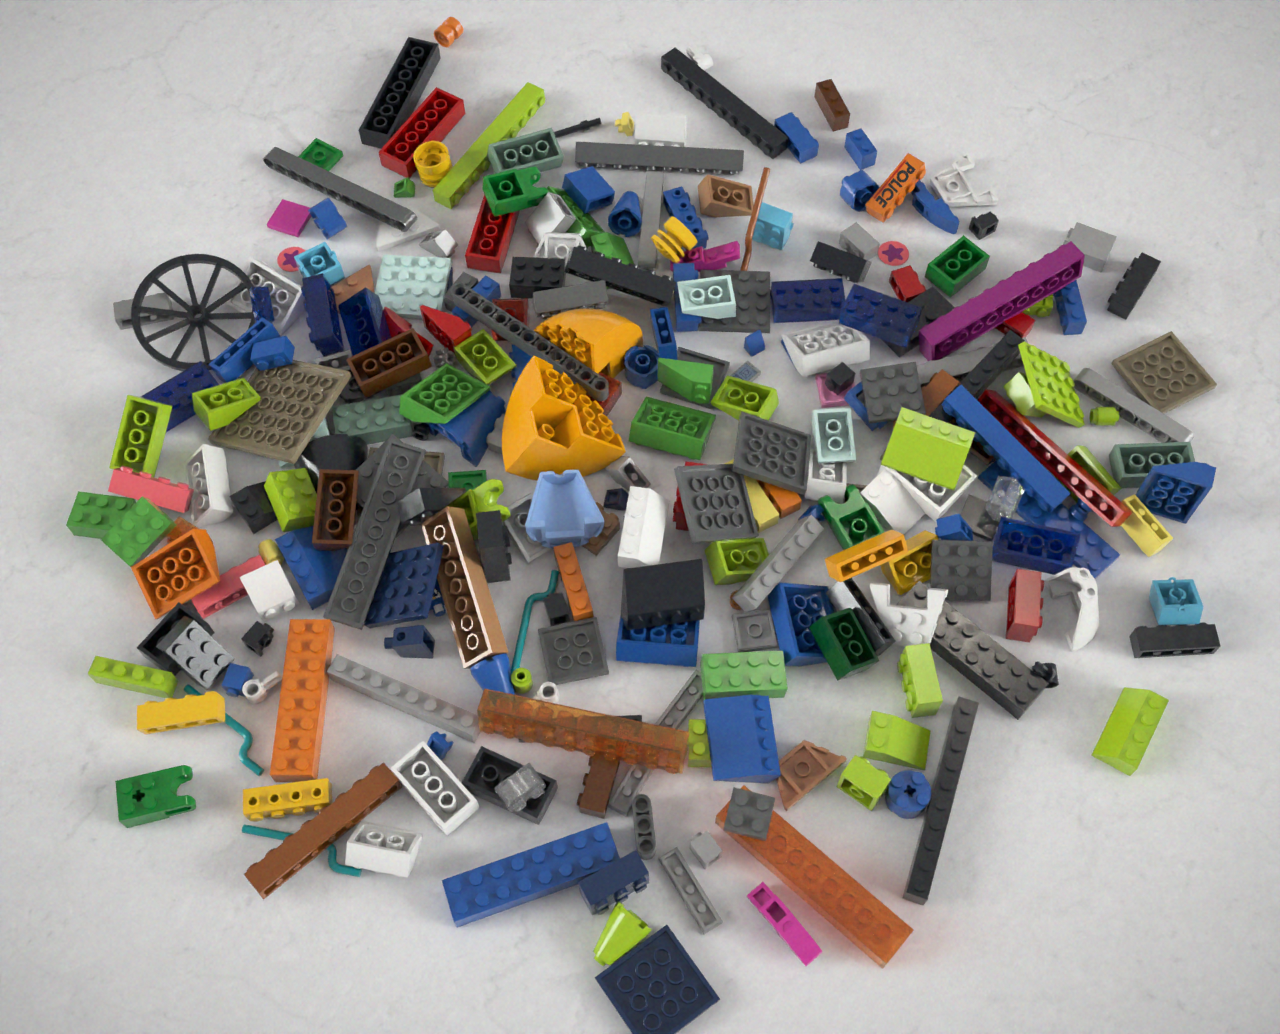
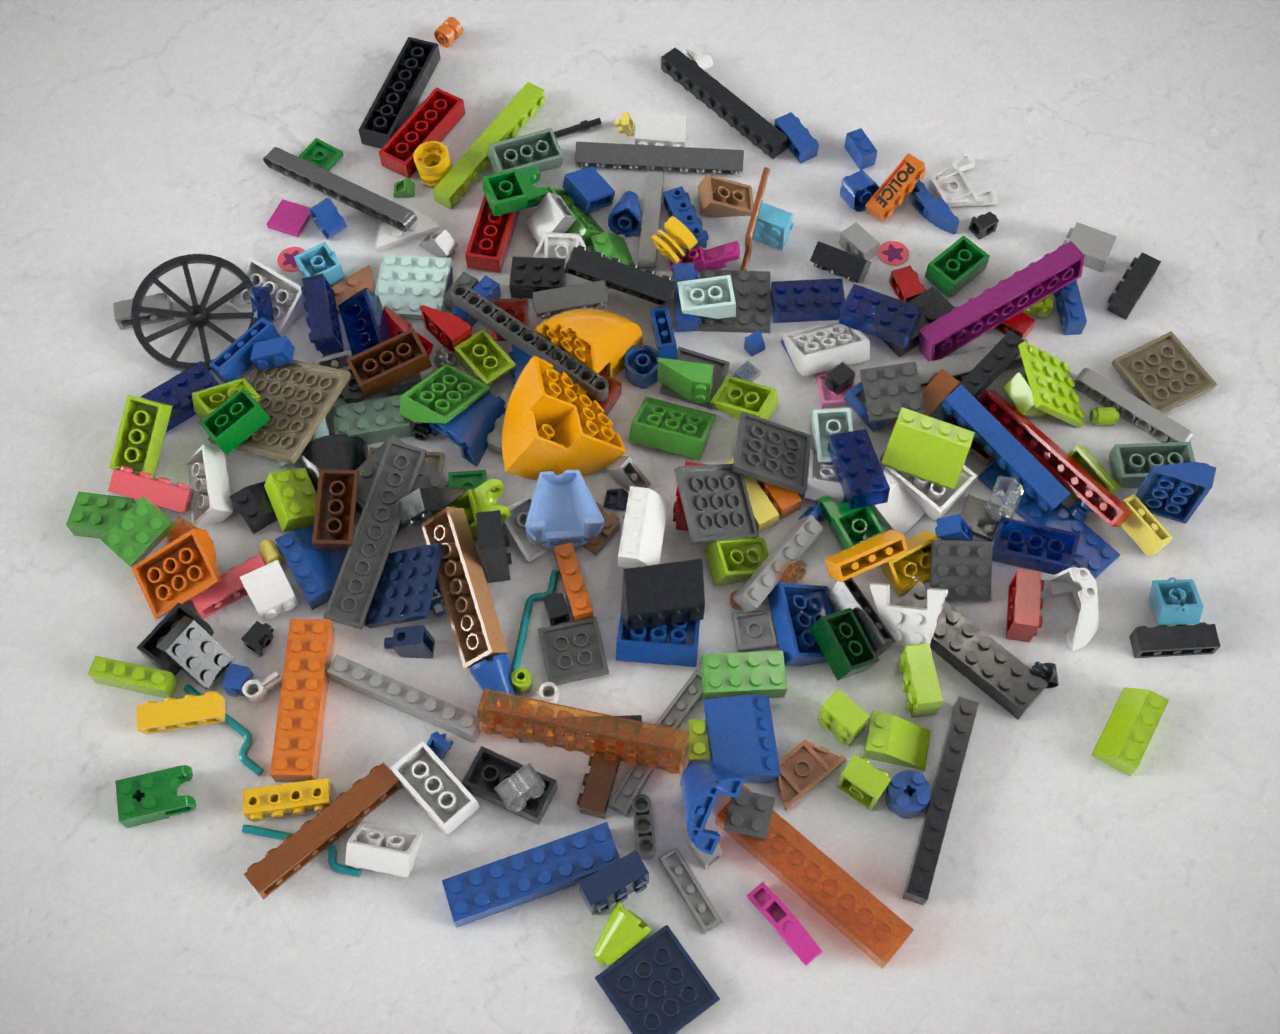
(235, 421): none -> green brick
(700, 787): none -> blue cone
(795, 571): none -> clear orange plate
(832, 105): reddish brown brick -> none
(842, 718): none -> lime brick
(858, 469): none -> clear blue brick

